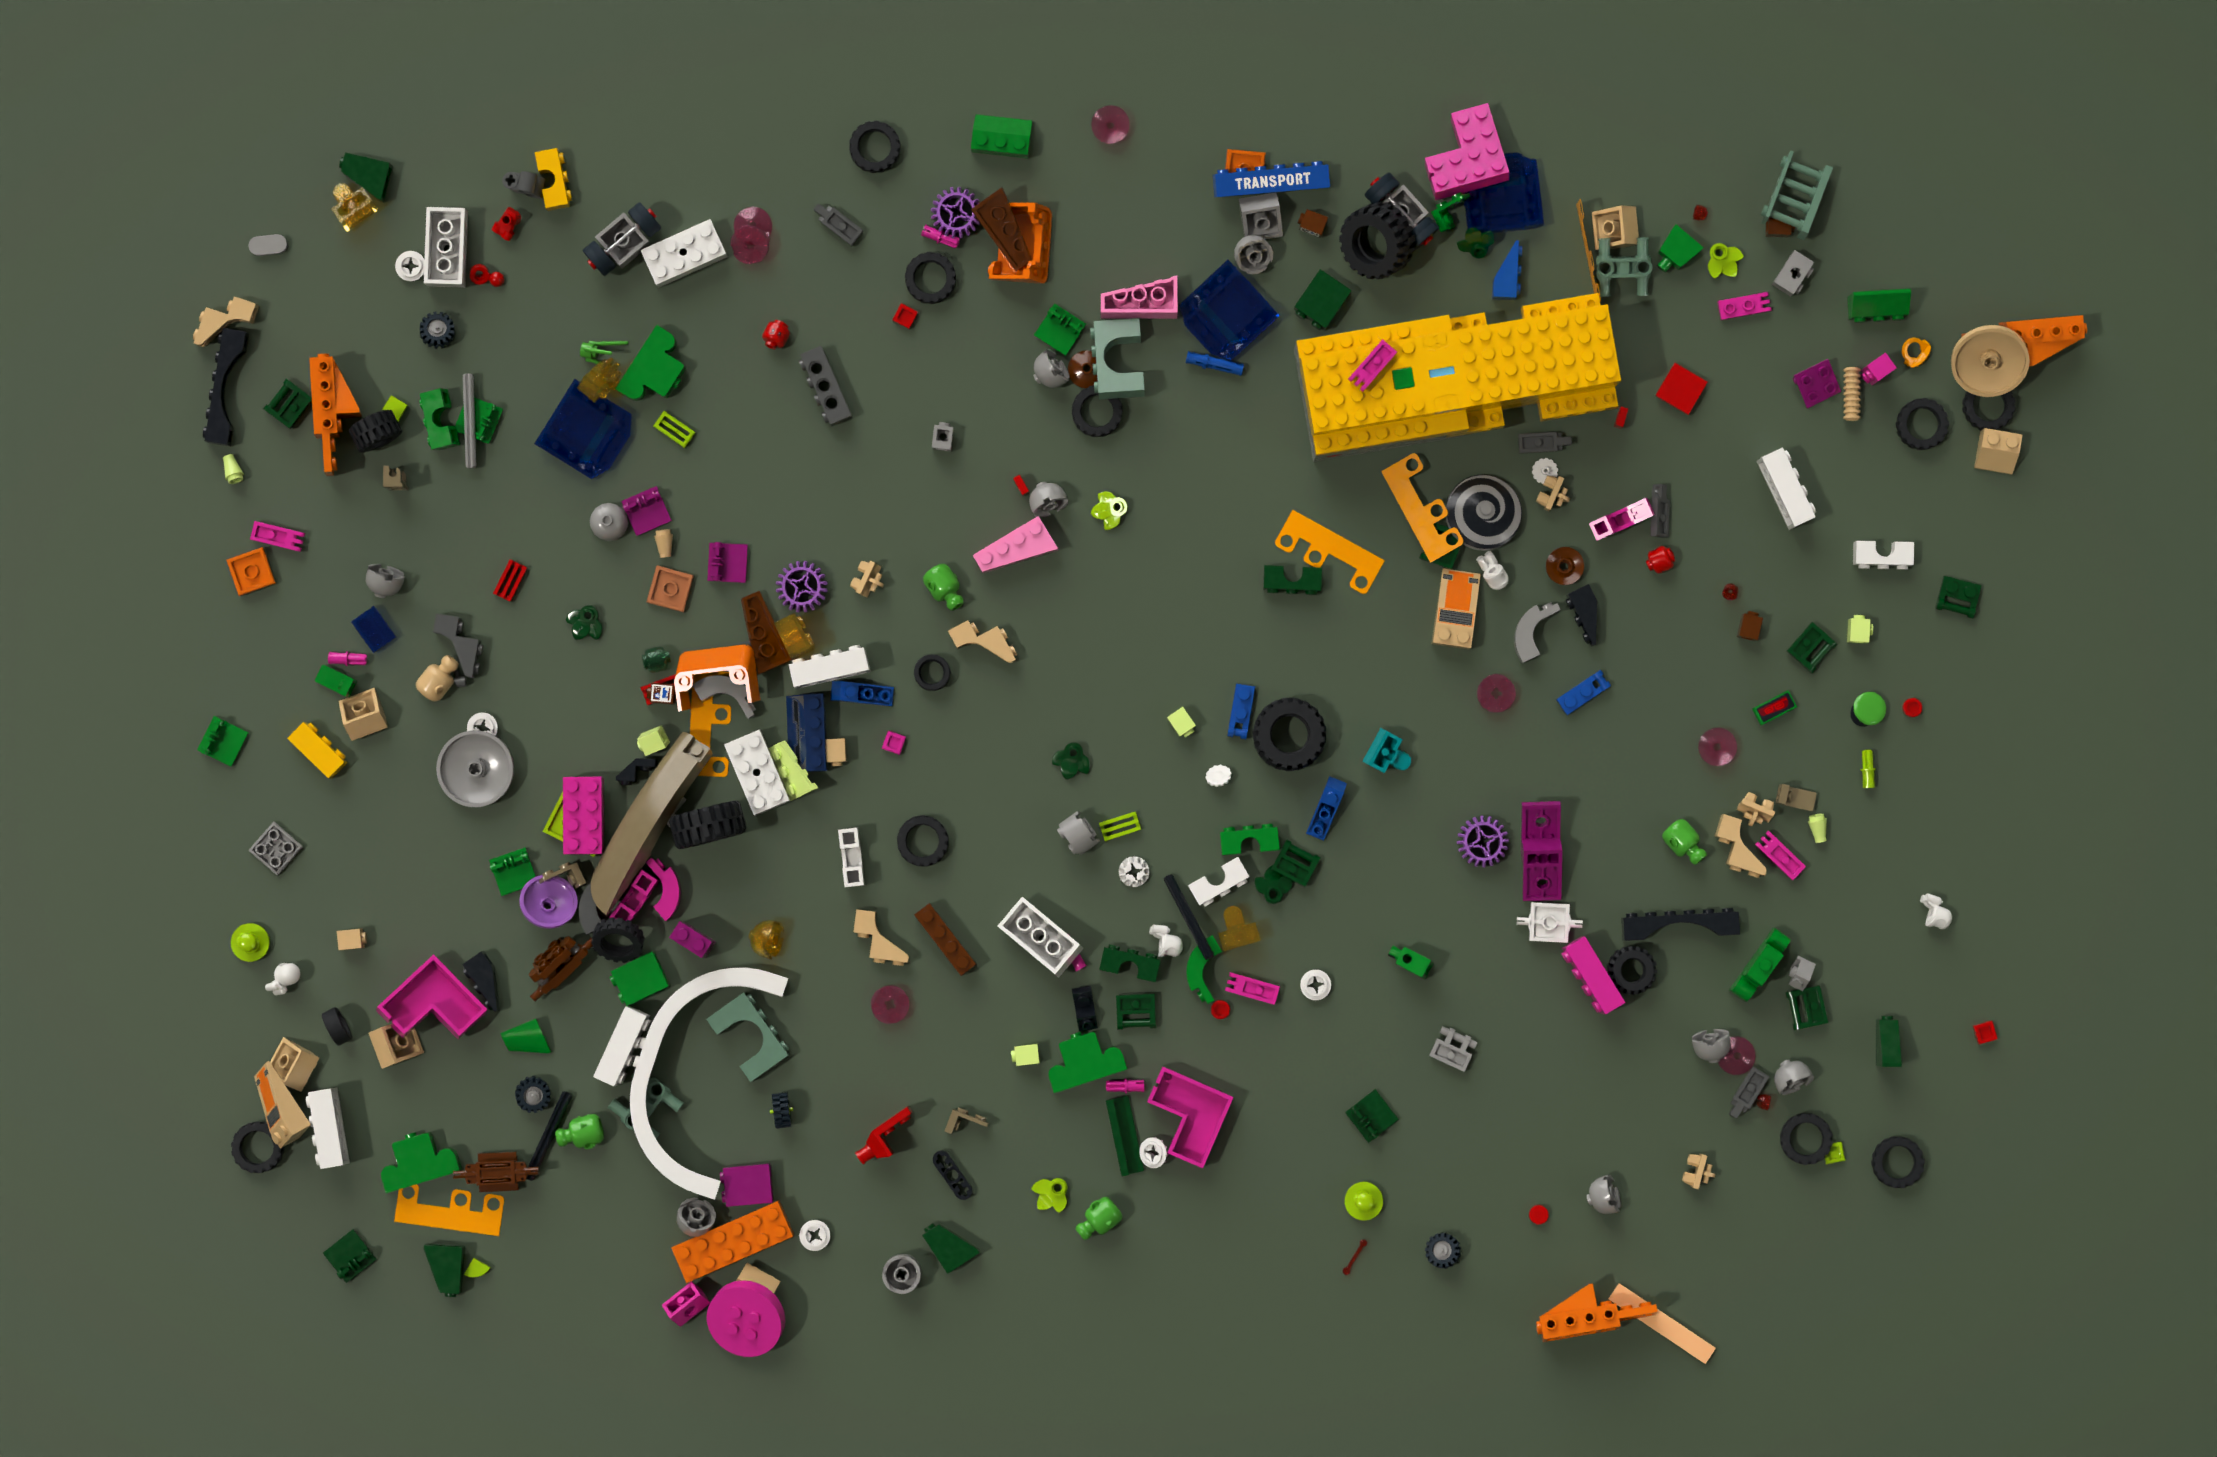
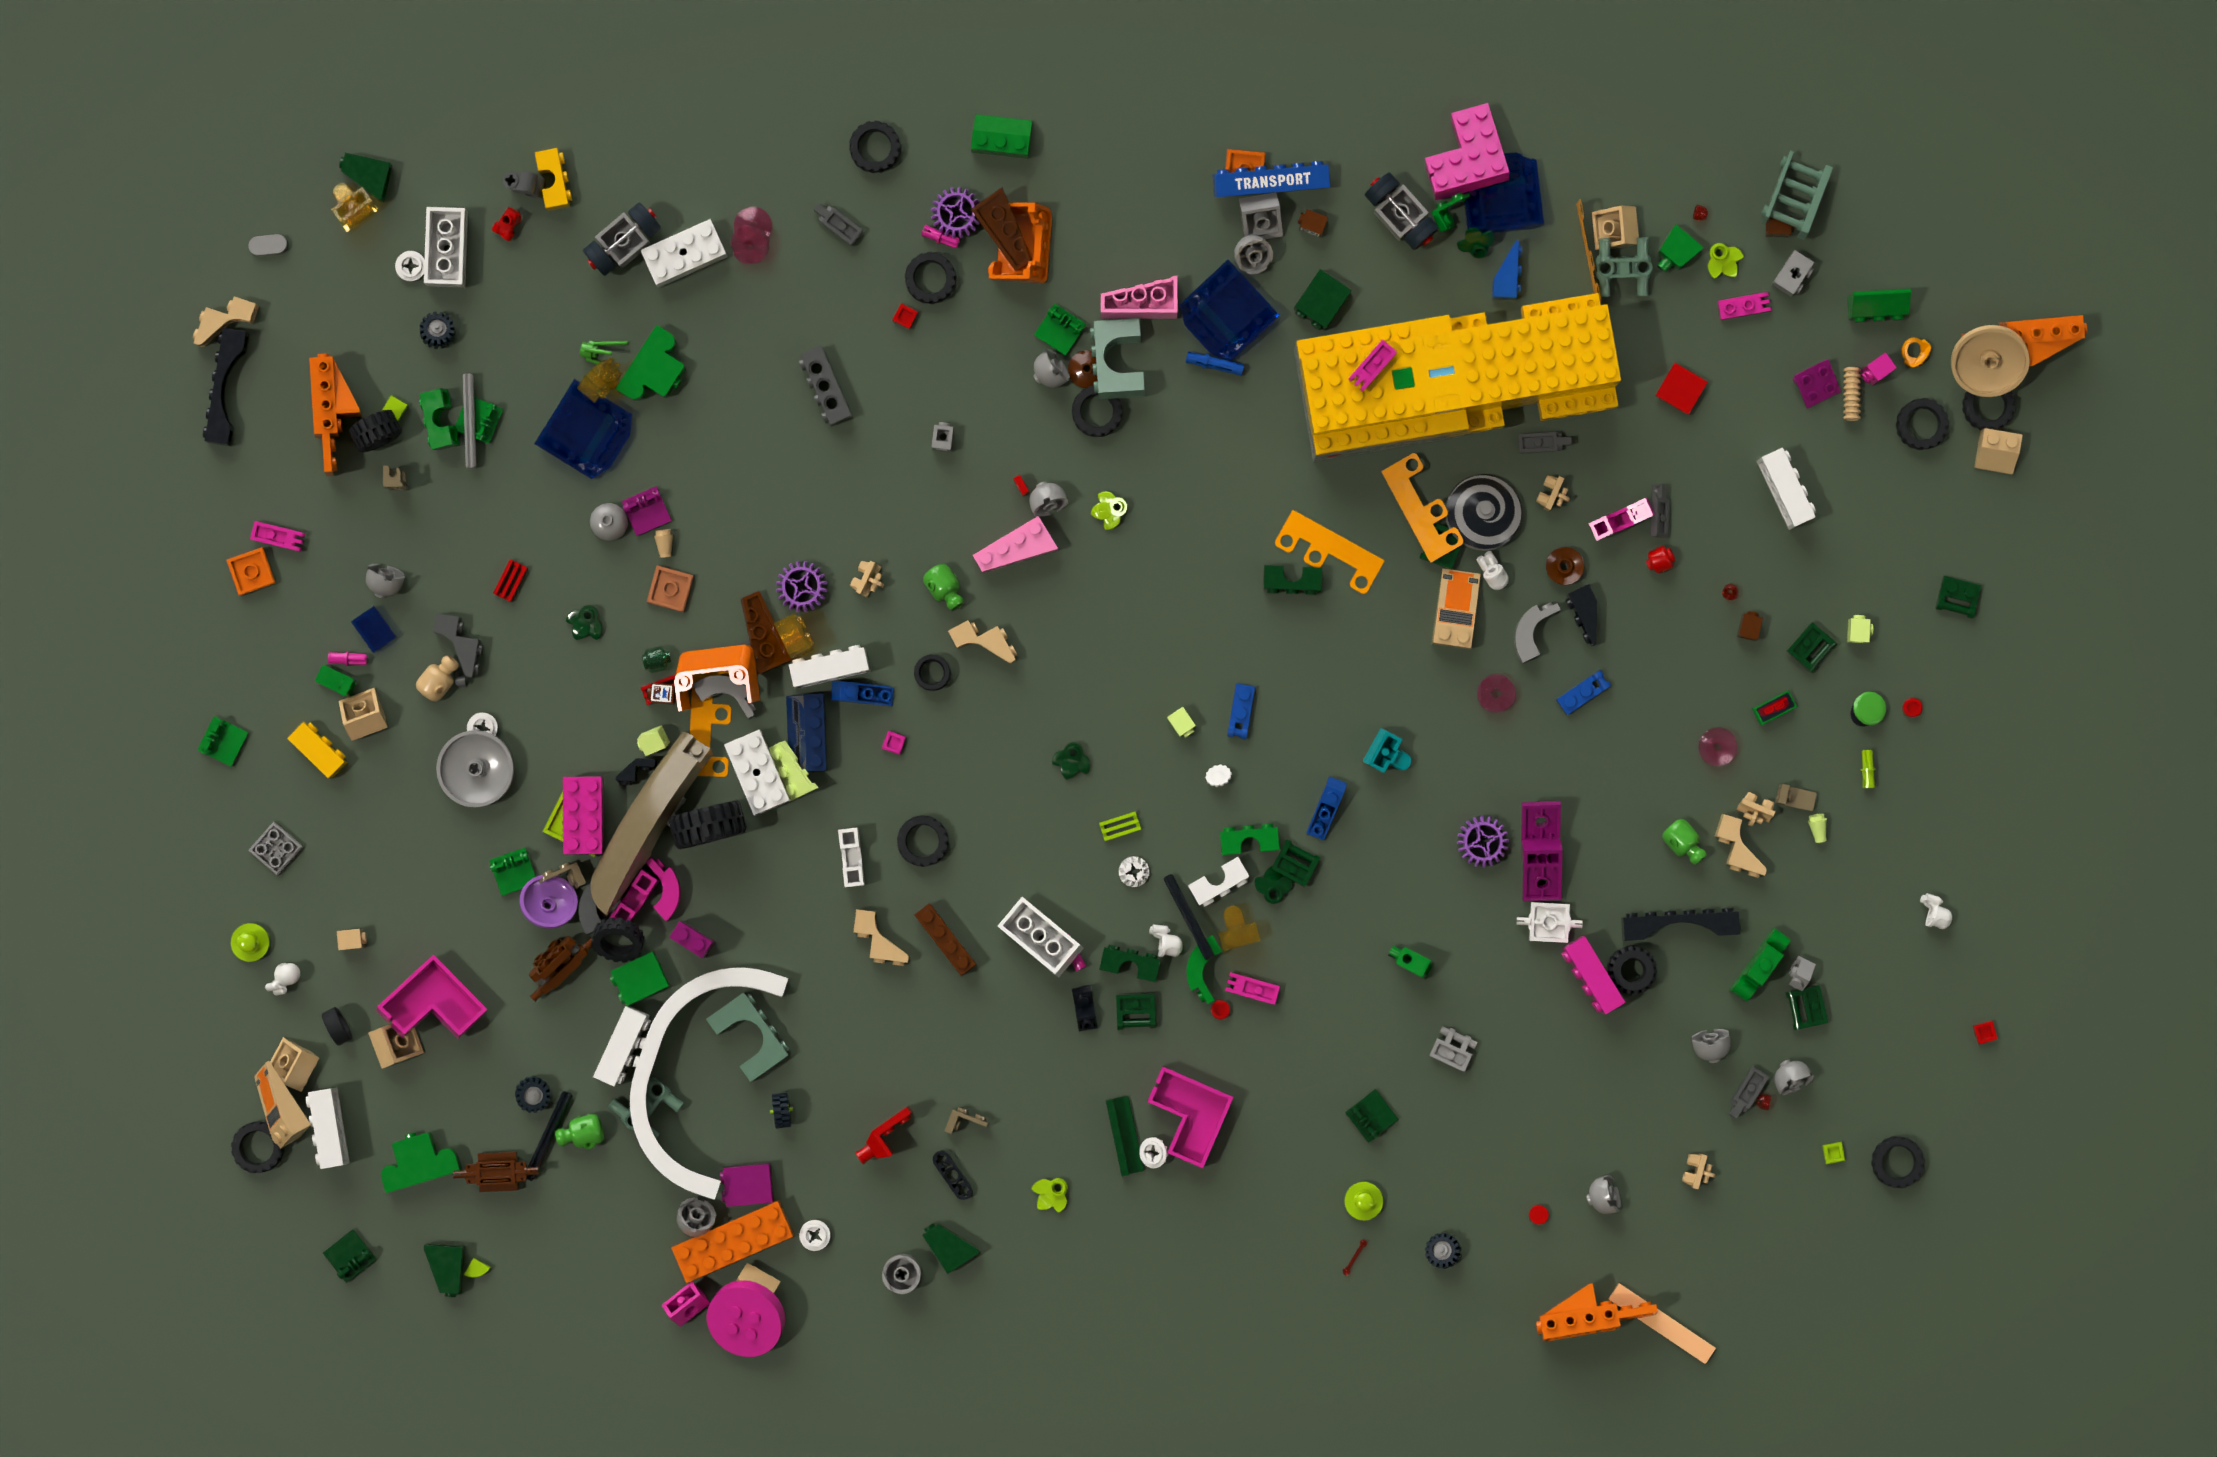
(233, 472): yellowish green cone -> none
(293, 407): dark green plate -> none
(451, 1218): light orange piece -> none
(484, 976): black slope -> none
(496, 278): red plate -> none
(526, 1038): green slope -> none
(687, 438): lime tile -> none
(727, 562): magenta hinge -> none
(766, 938): clear yellow cylinder -> none
(776, 334): red head -> none
(836, 751): tan brick -> none
(886, 994): clear pink plate -> none
(1025, 1054): yellowish green brick -> none
(1078, 833): light grey brick -> none
(1084, 1062): green brick -> none
(1100, 1217): bright green piece -> none
(1107, 115): clear pink dish -> none
(1125, 1085): dark pink axle -> none
(1295, 708): black tyre -> none
(1310, 992): white gear -> none
(1357, 246): black tyre -> none
(1543, 468): white piece -> none
(1621, 416): red tile -> none
(1746, 1060): clear pink dish -> none
(1781, 856): dark pink hinge -> none
(1826, 1141): black tyre -> none
(1866, 555): white arch -> none
(1888, 1042): dark green slope -> none

